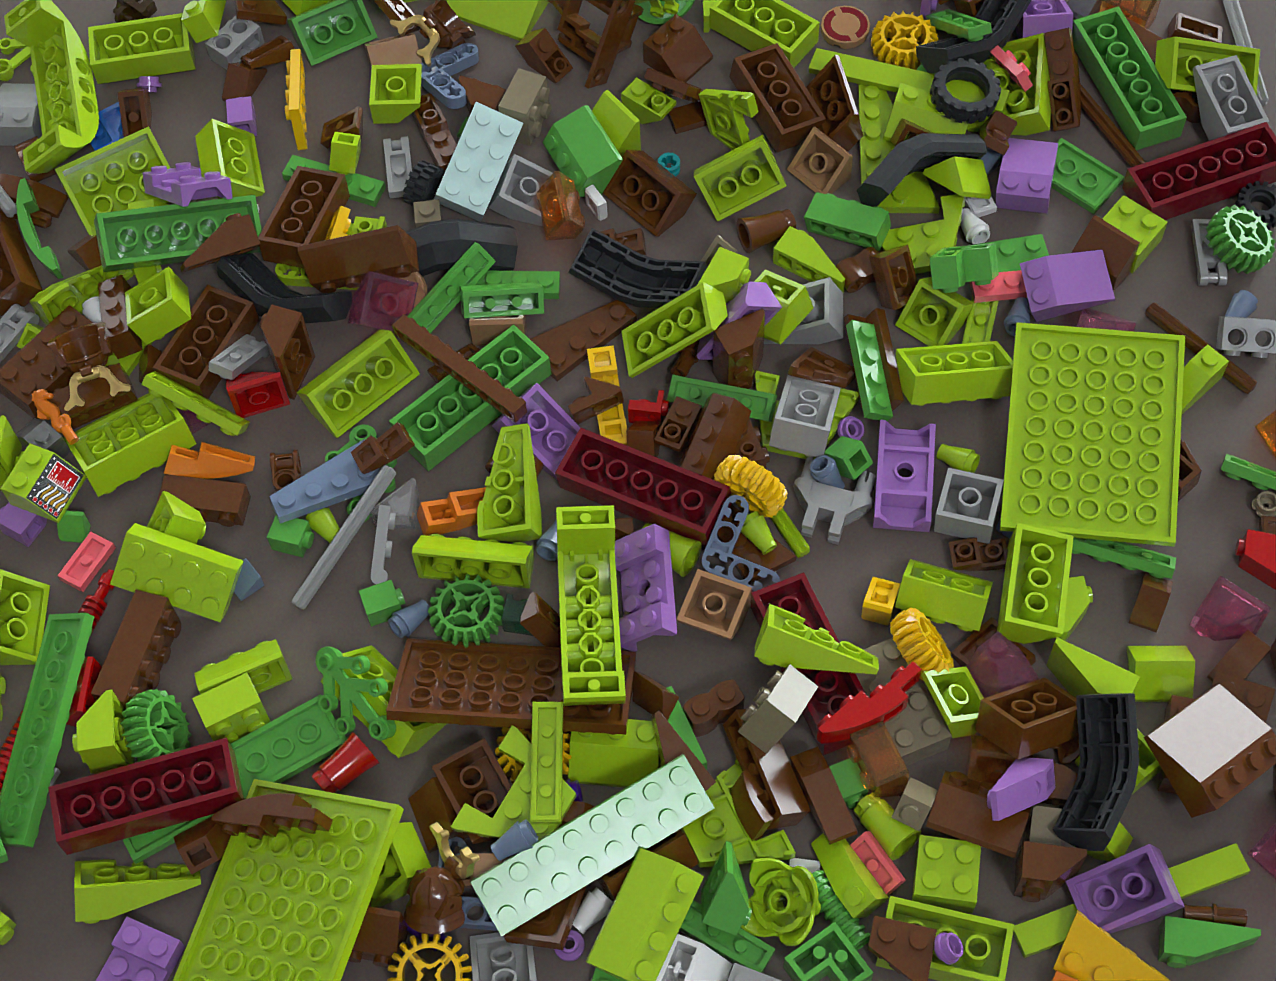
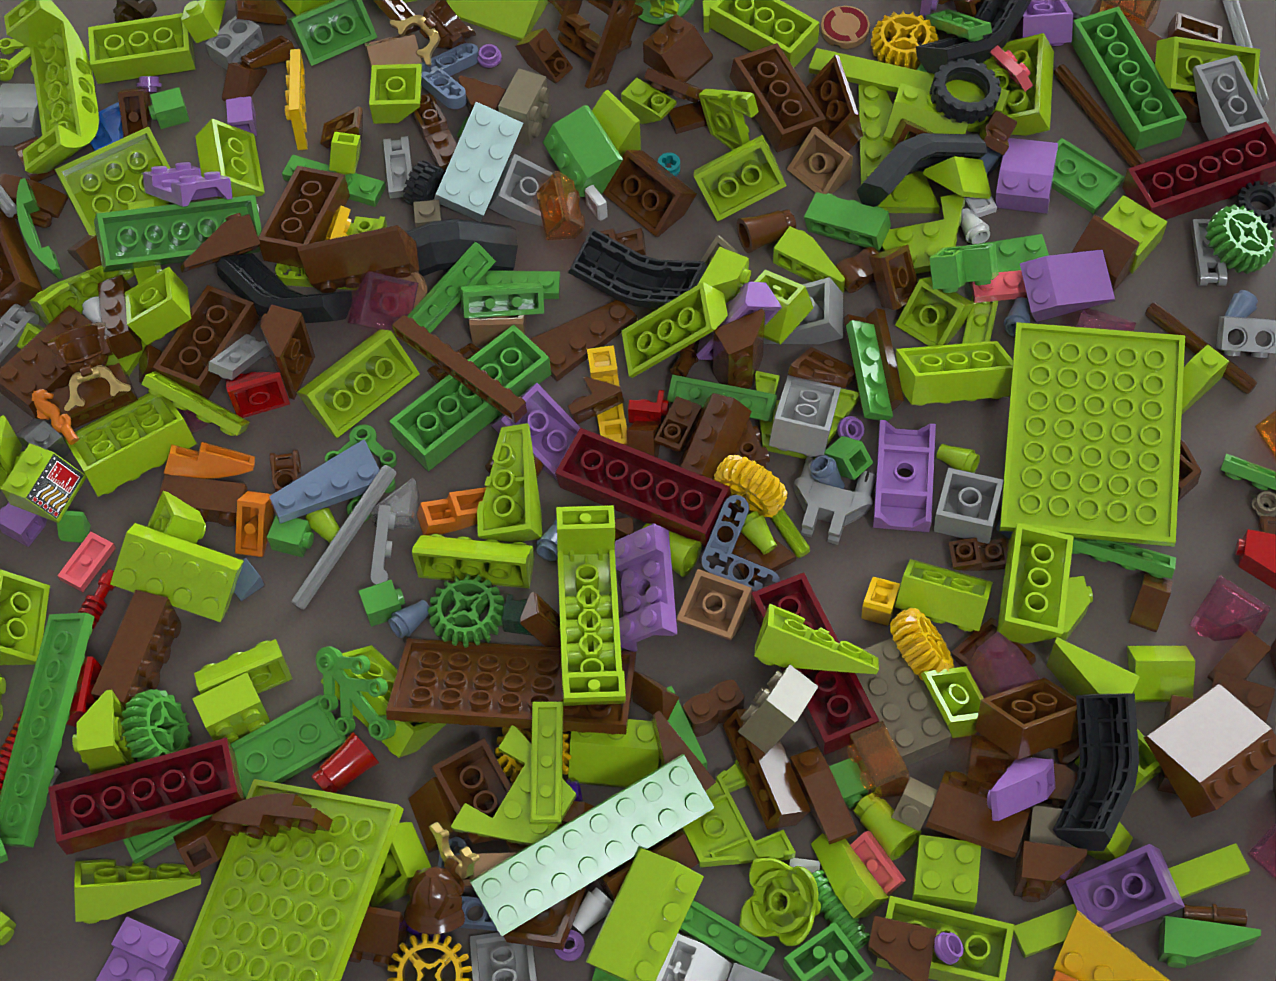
(168, 108): none -> bright green brick
(253, 523): none -> orange slope
(378, 452): reddish brown slope -> none
(489, 56): none -> medium lavender plate
(515, 840): sand blue cone -> none
(725, 894): bright green slope -> none
(750, 811): reddish brown slope -> none
(862, 711): red slope -> none
(1064, 79): reddish brown slope -> none

